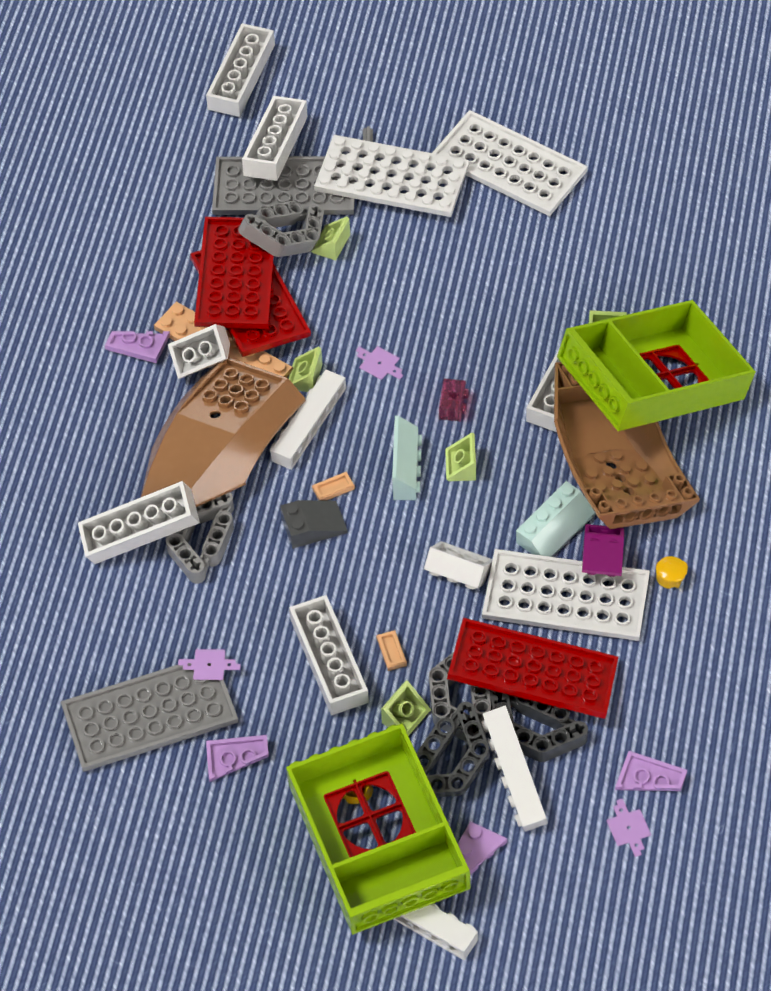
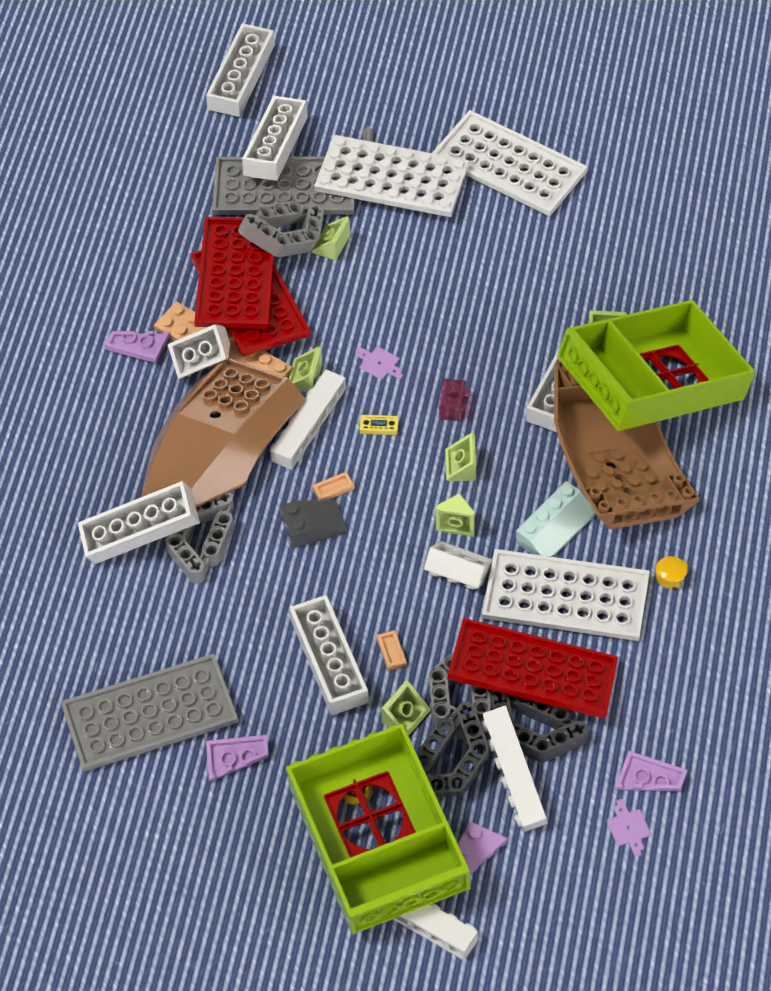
(205, 672): lavender piece -> none
(379, 424): none -> light yellow tile
(405, 460): light aqua slope -> none
(455, 517): none -> yellowish green slope
(602, 550): magenta slope -> none

